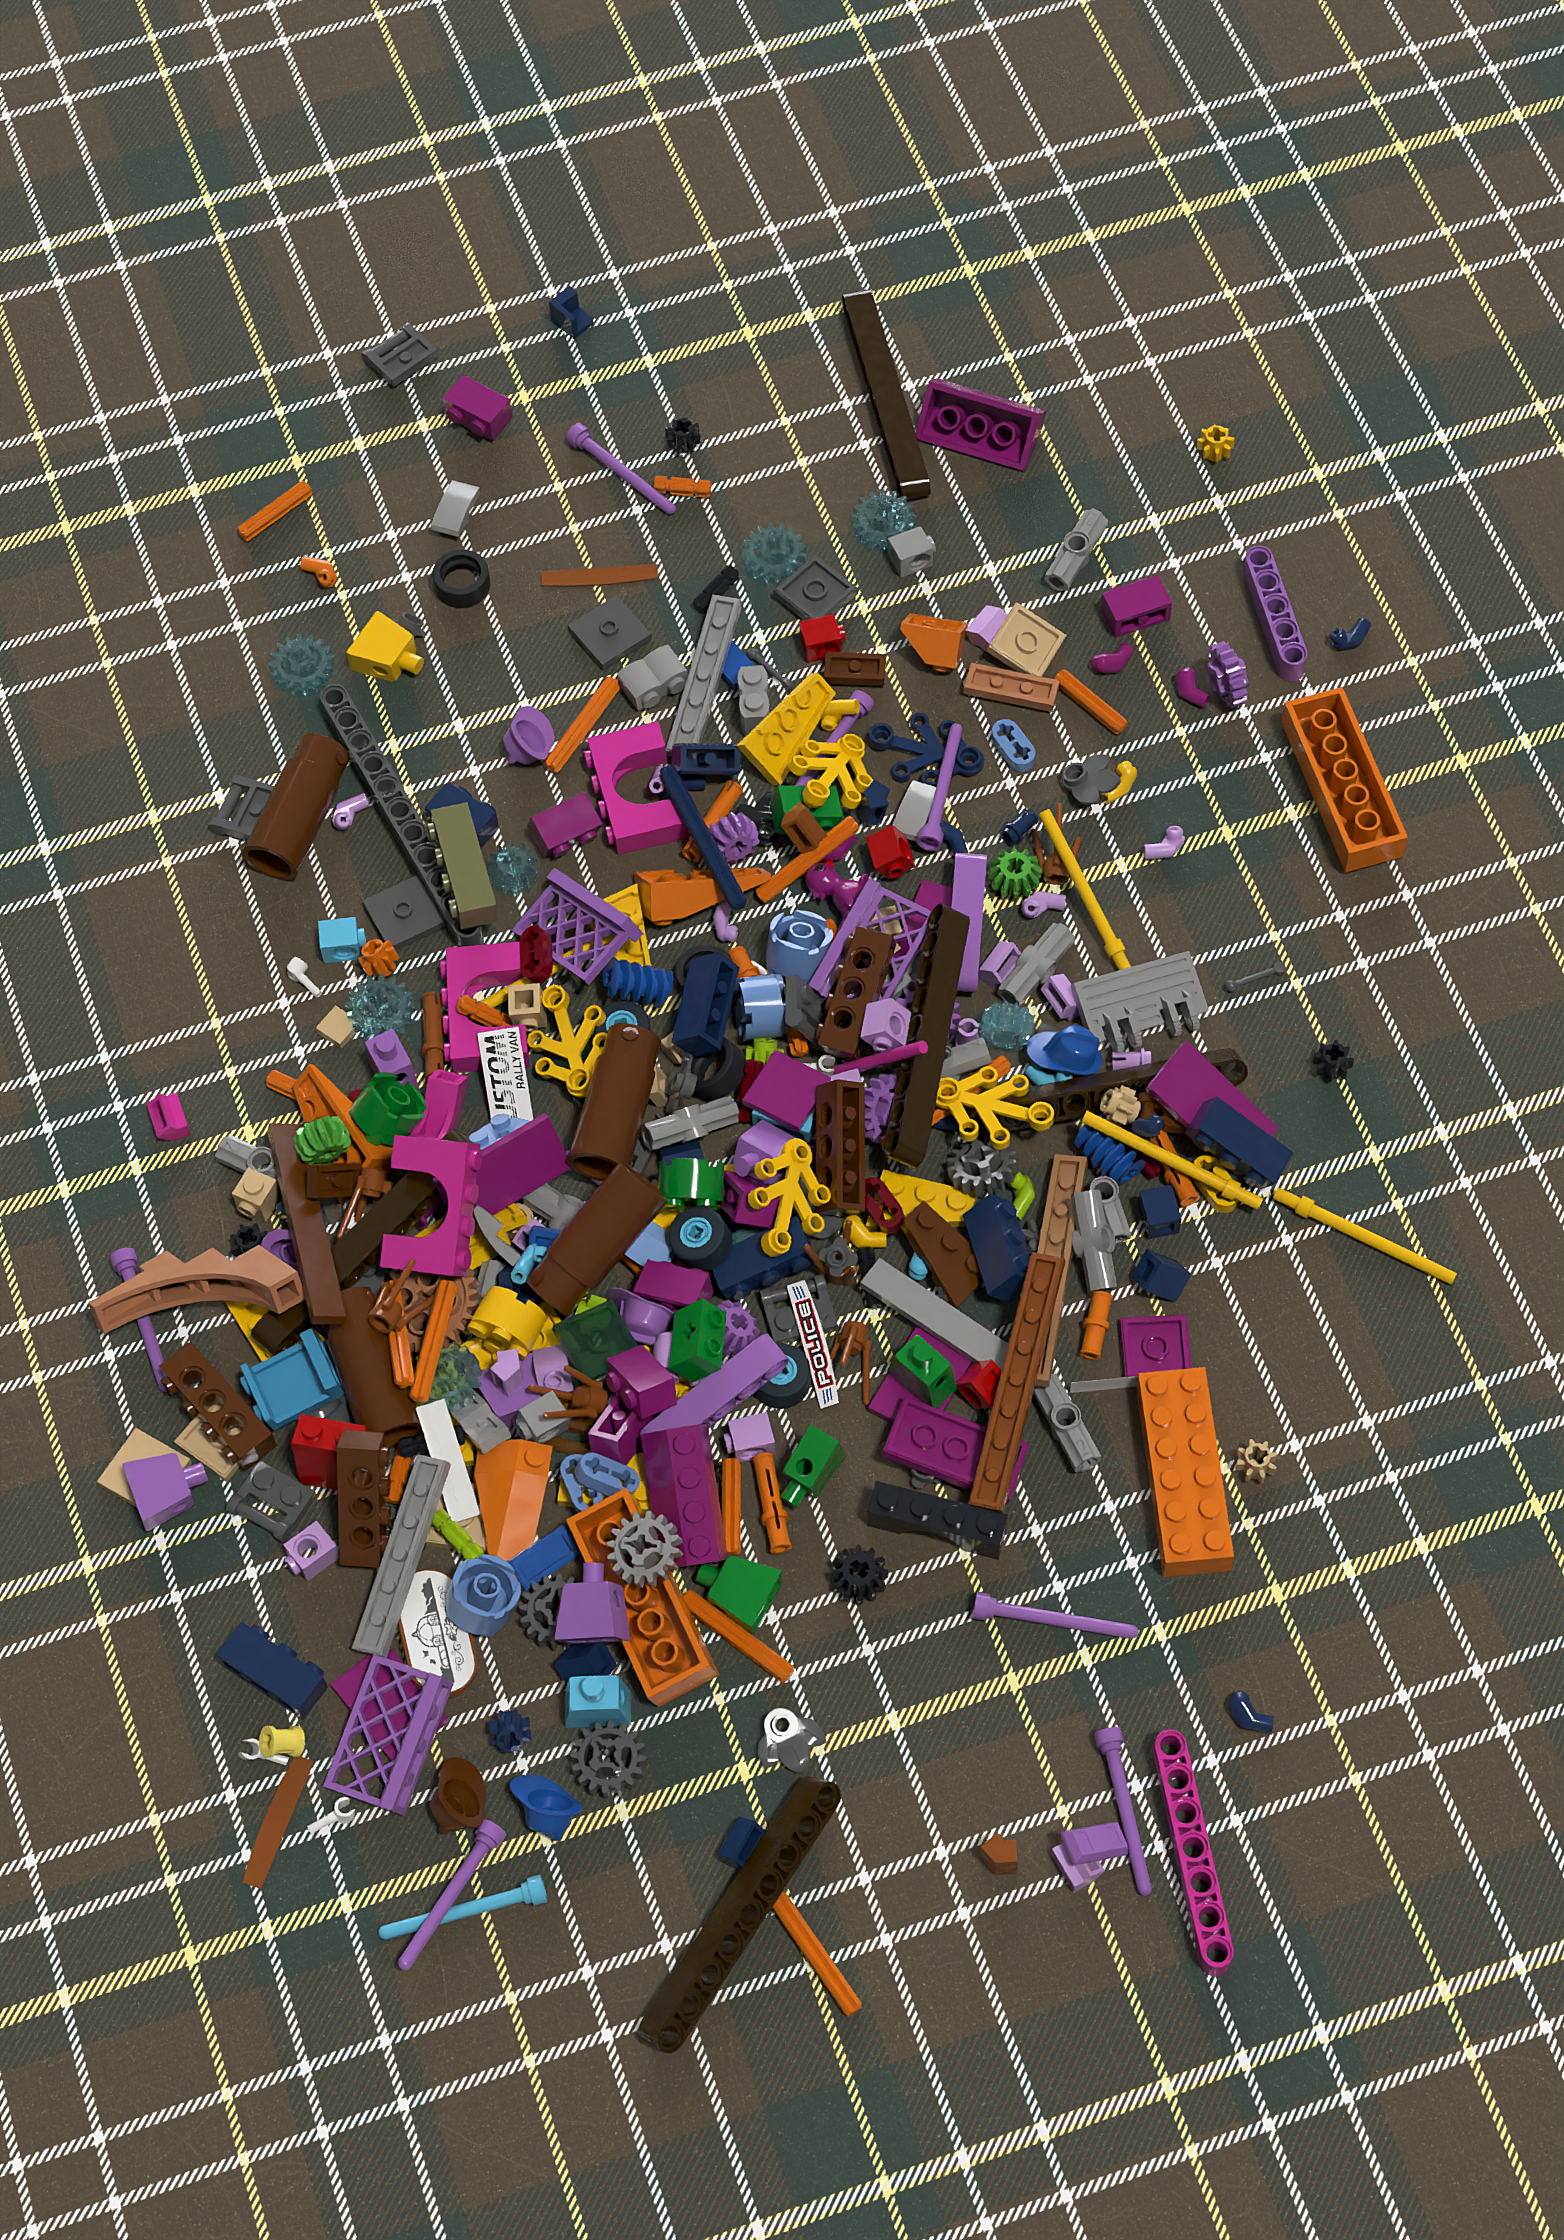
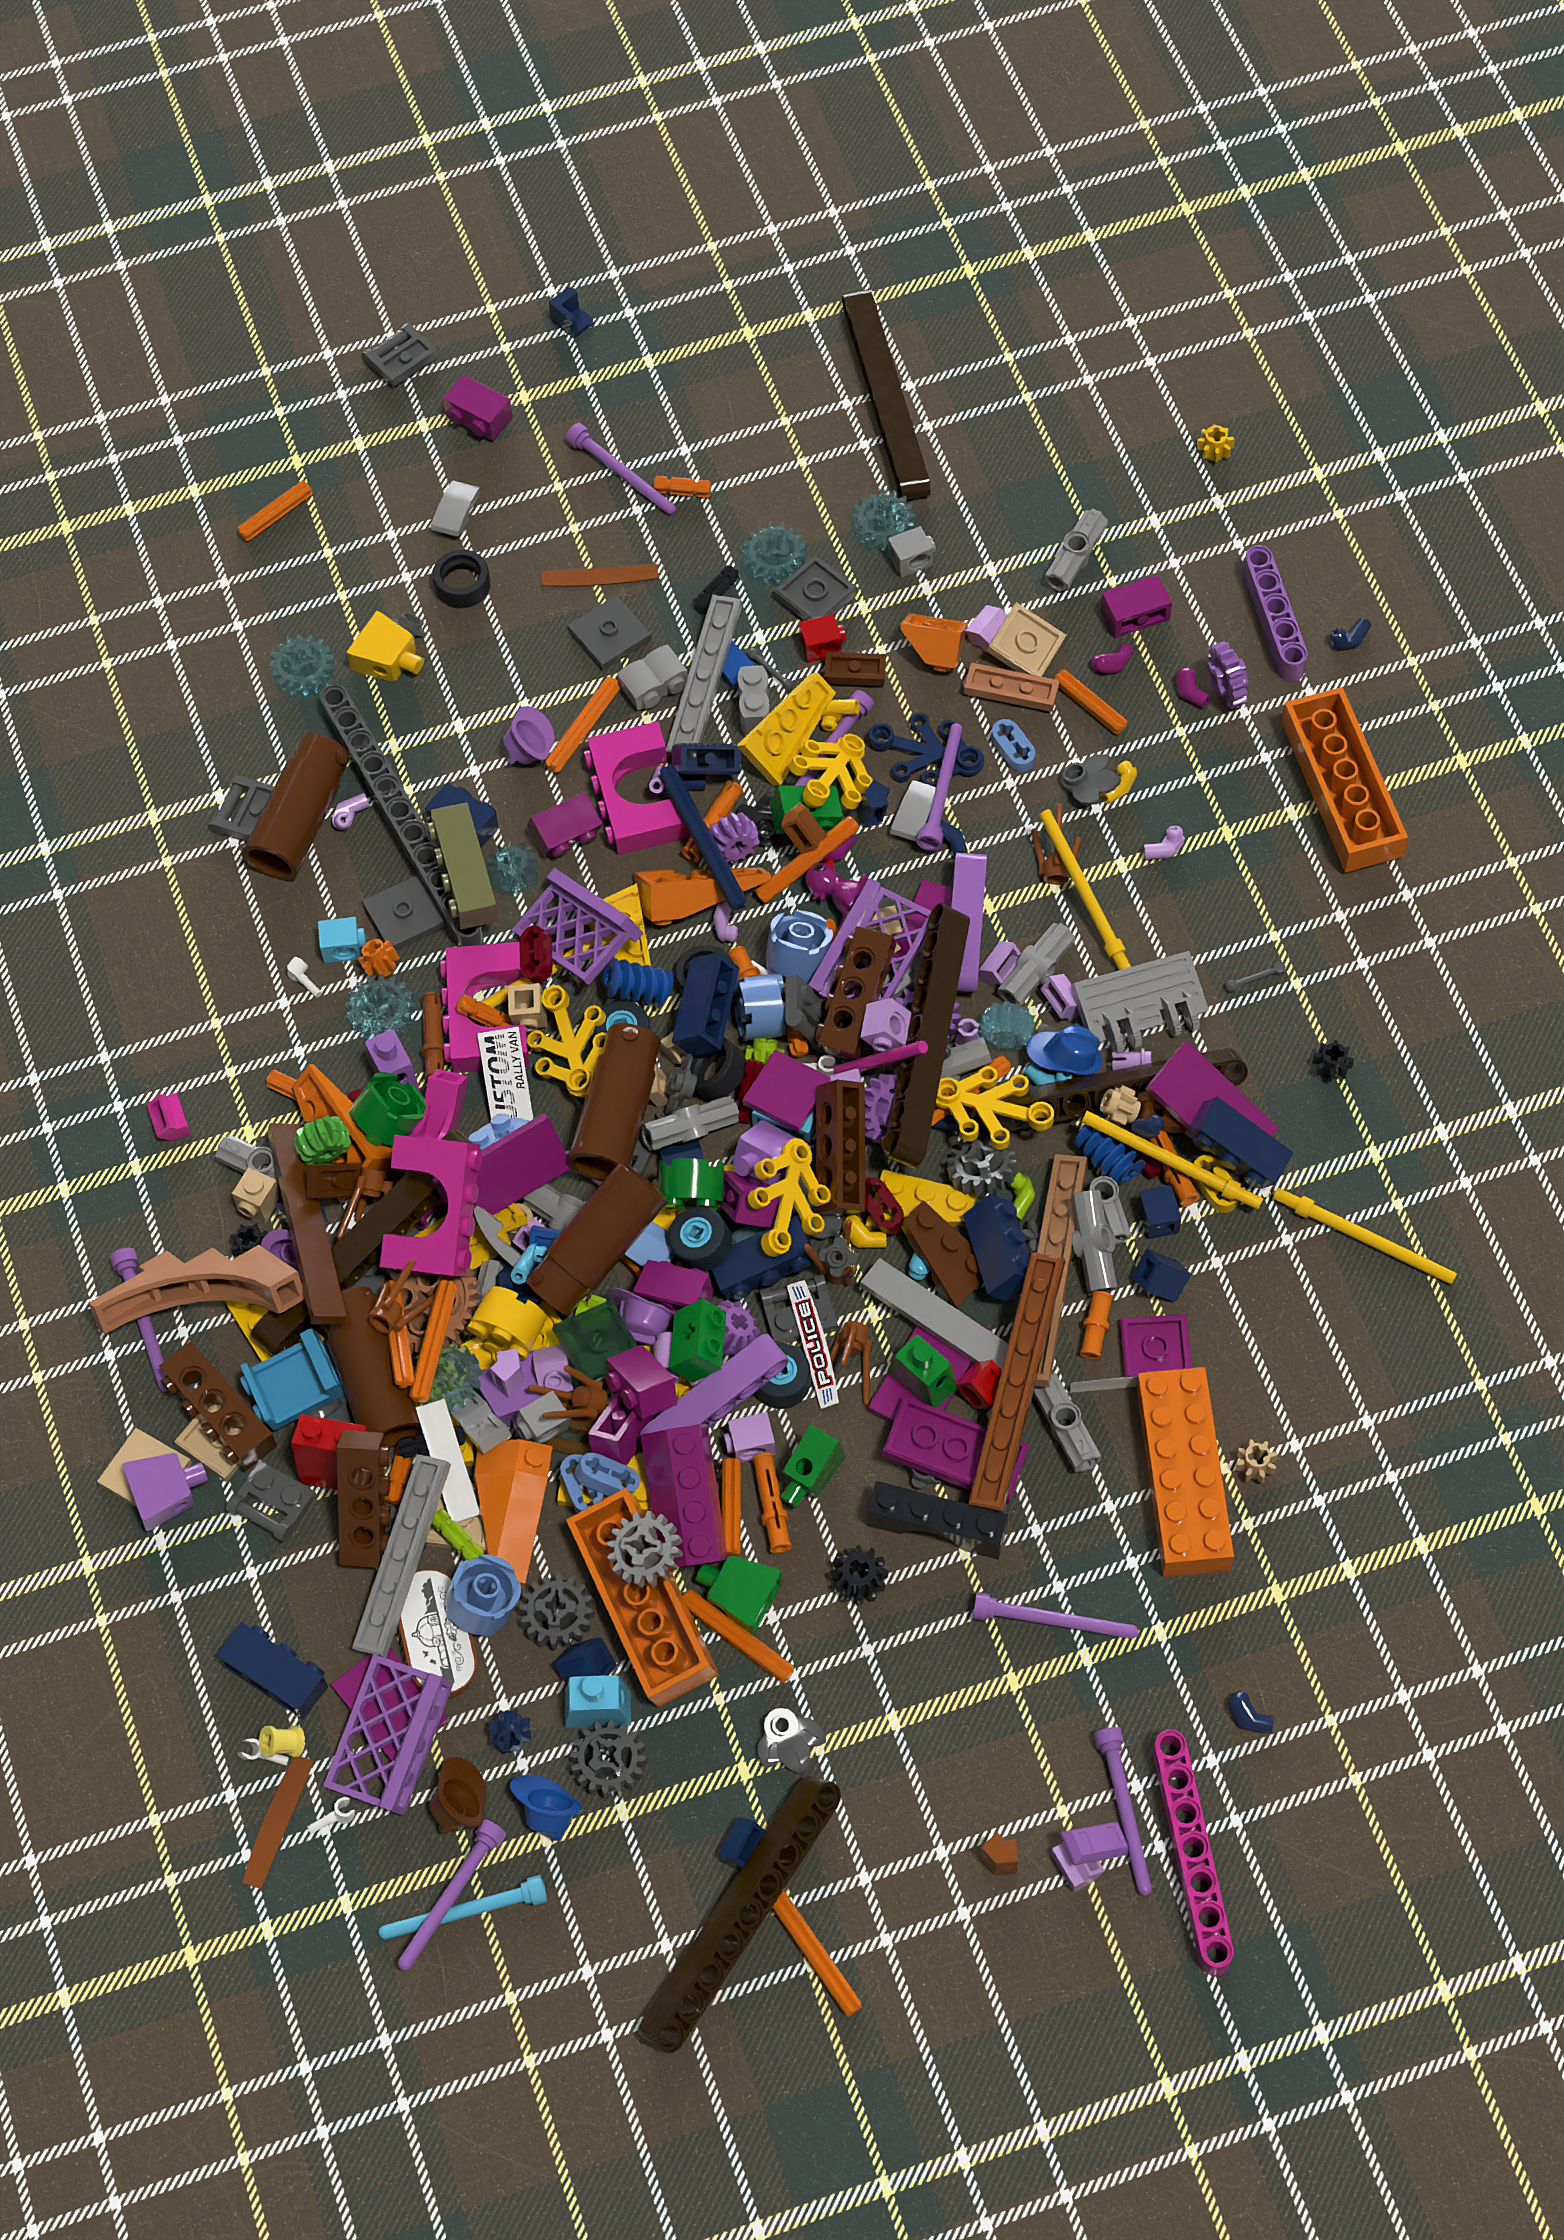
(311, 1537): lavender brick -> none
(323, 570): orange arm -> none
(336, 1027): tan tile -> none
(544, 1557): blue tile -> none
(592, 1610): medium lavender torso -> none
(683, 435): black gear -> none
(866, 1260): black axle -> none
(890, 852): red brick -> none
(979, 424): magenta slope -> none
(1013, 831): dark blue pin -> none
(1014, 873): bright green gear -> none
(1041, 902): lavender arm -> none

